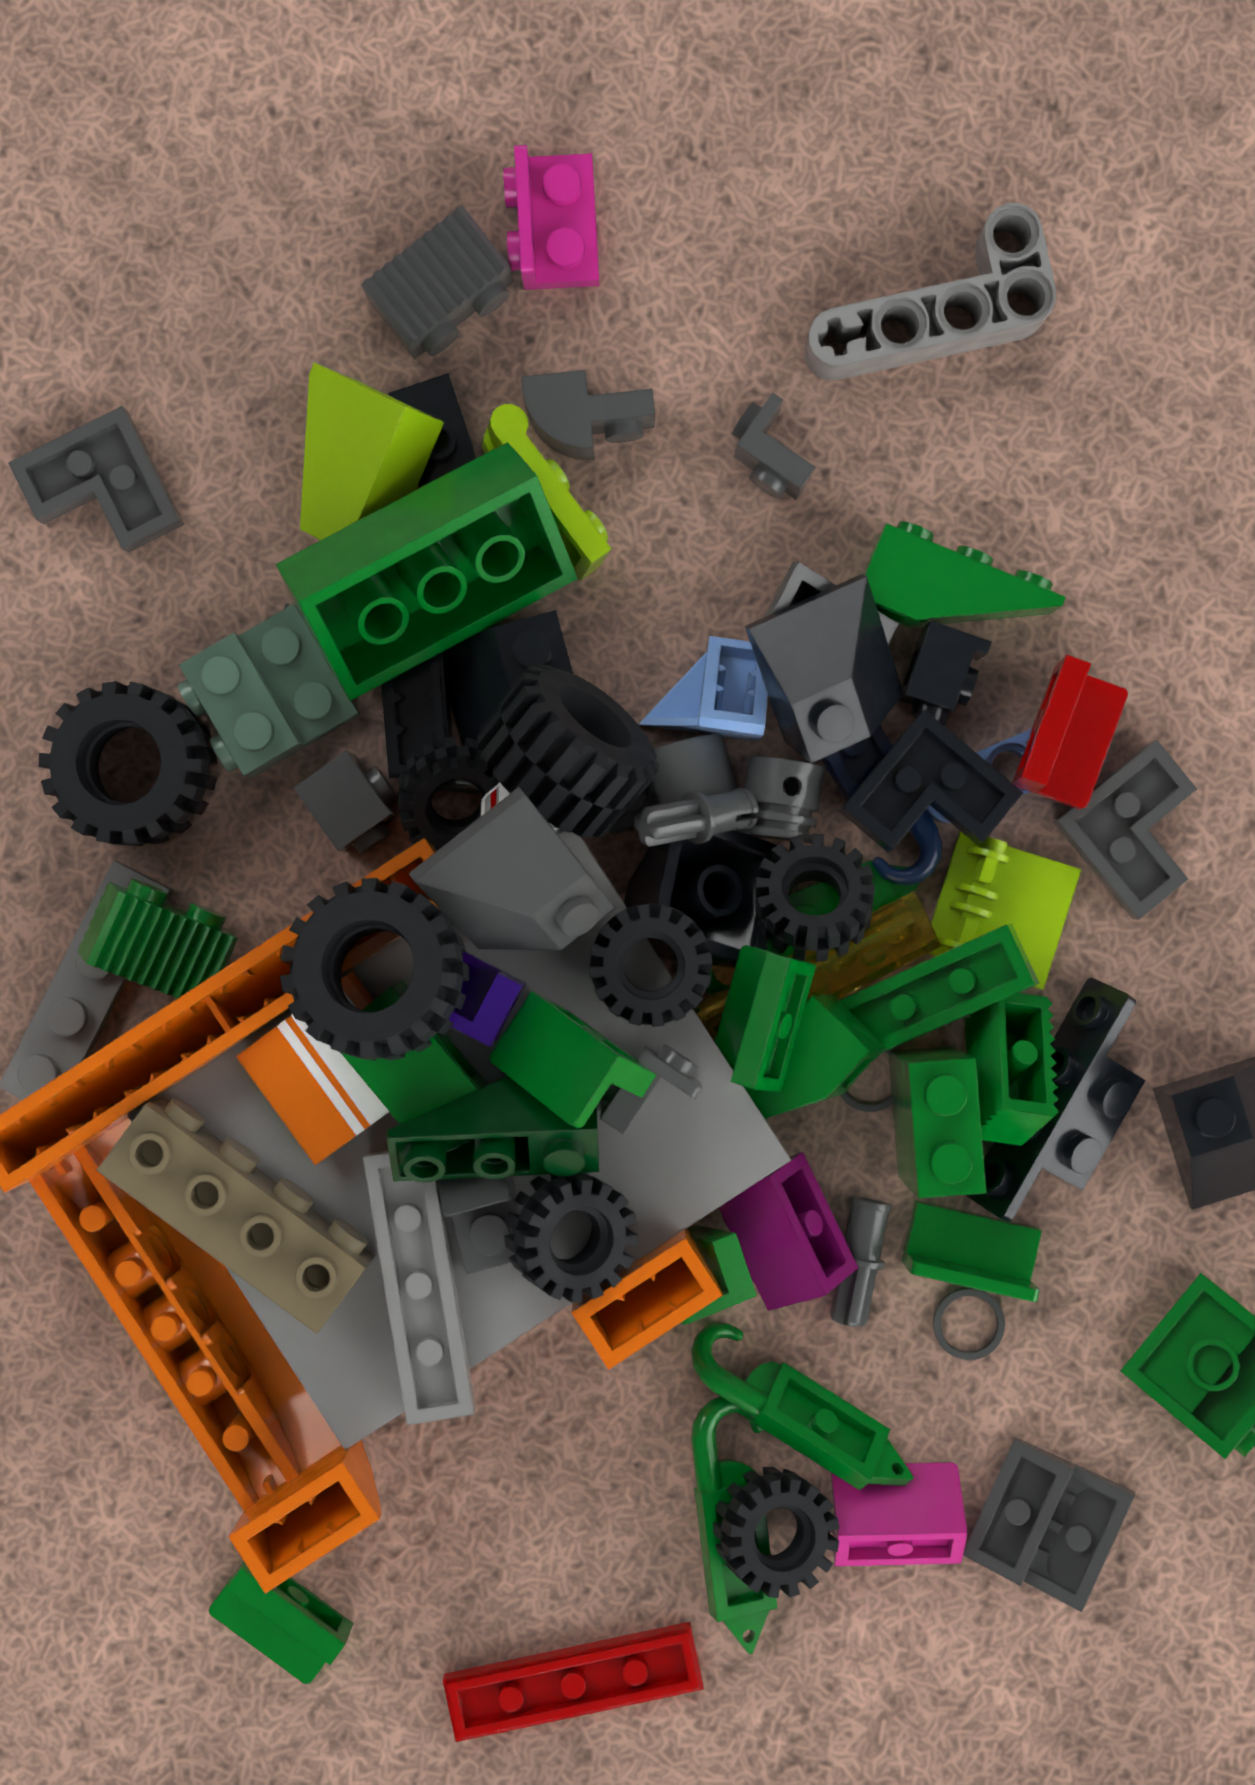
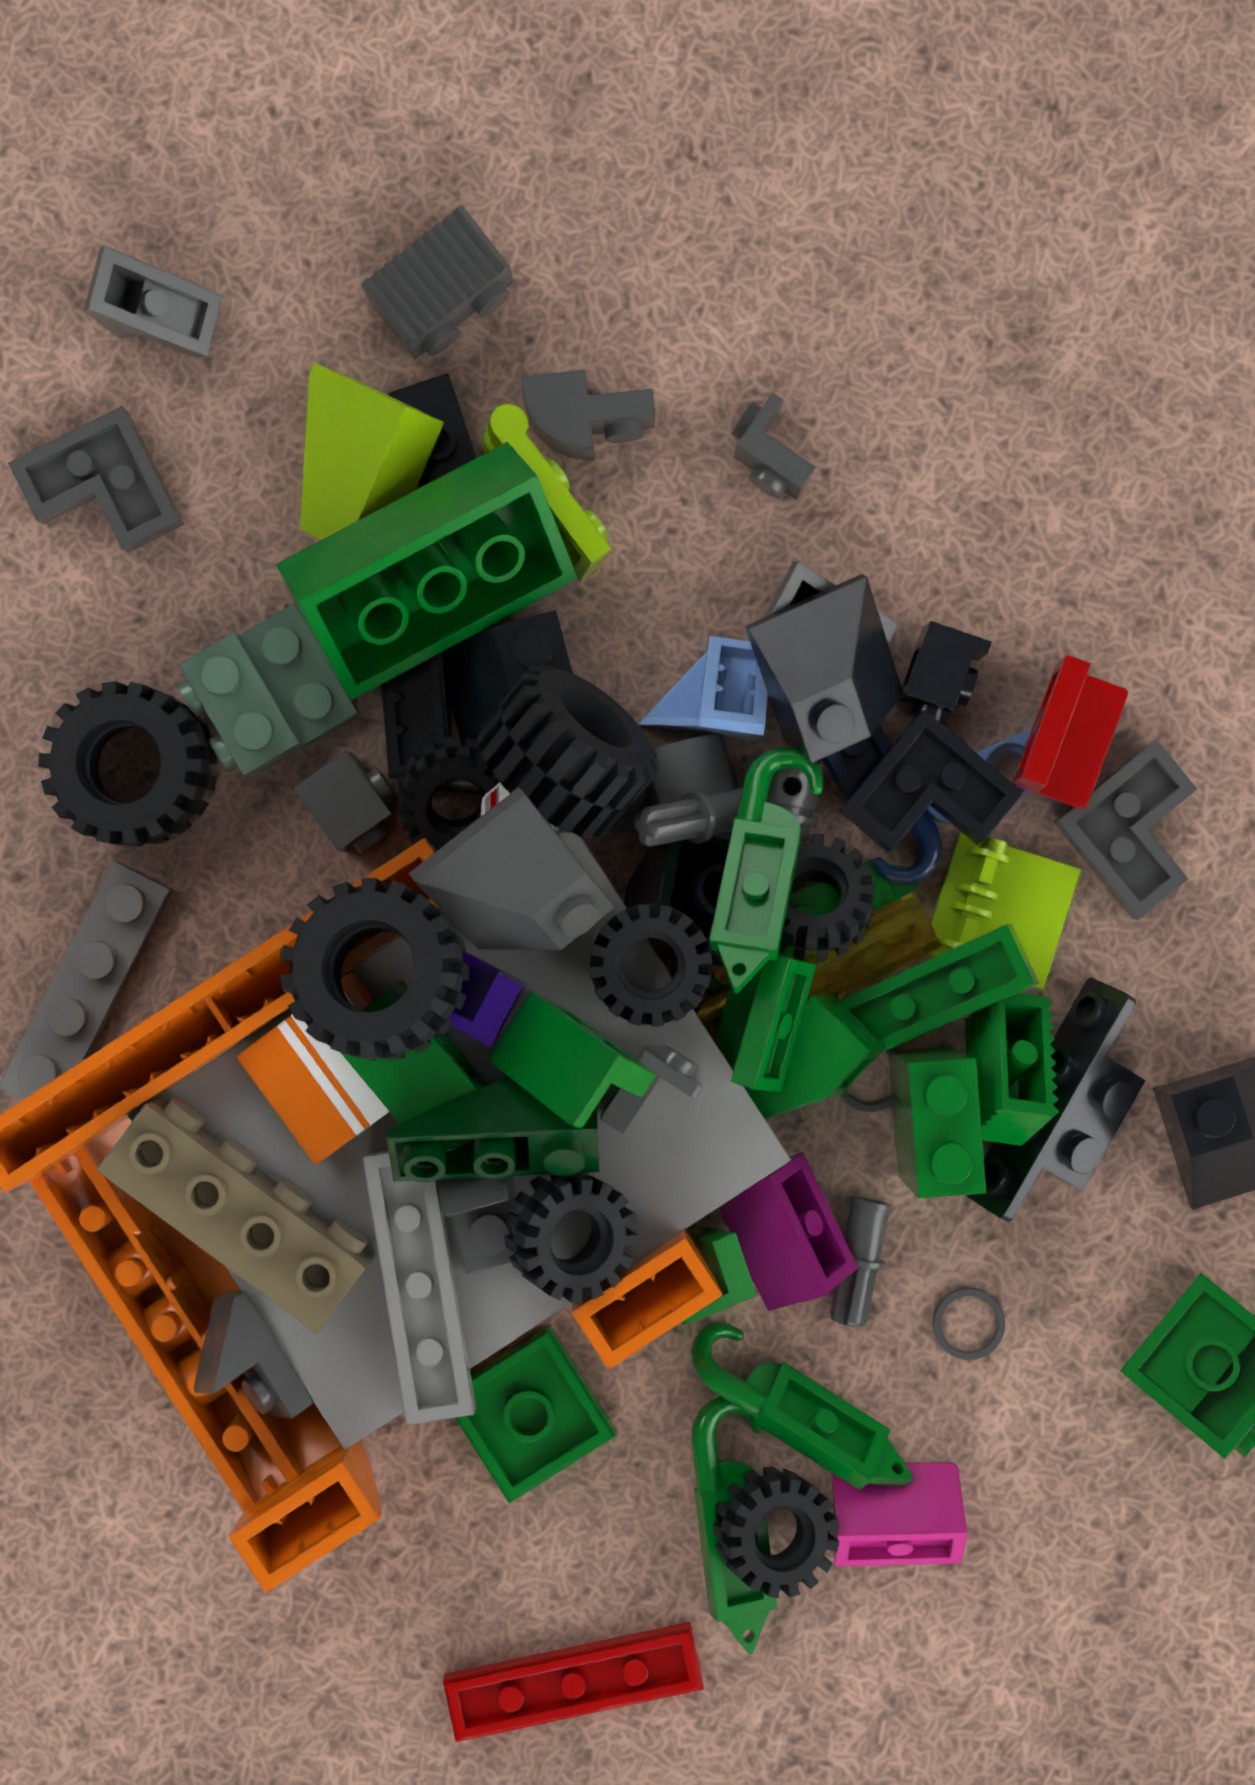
(152, 303): none -> dark grey slope
(155, 942): green brick -> none
(242, 1343): none -> dark grey slope
(283, 1624): green panel -> none
(533, 1414): none -> green plate
(554, 220): dark pink bracket -> none
(759, 870): none -> green plate
(923, 308): light grey beam -> none
(927, 582): green slope -> none
(972, 1250): green panel -> none
(1048, 1524): dark grey slope -> none

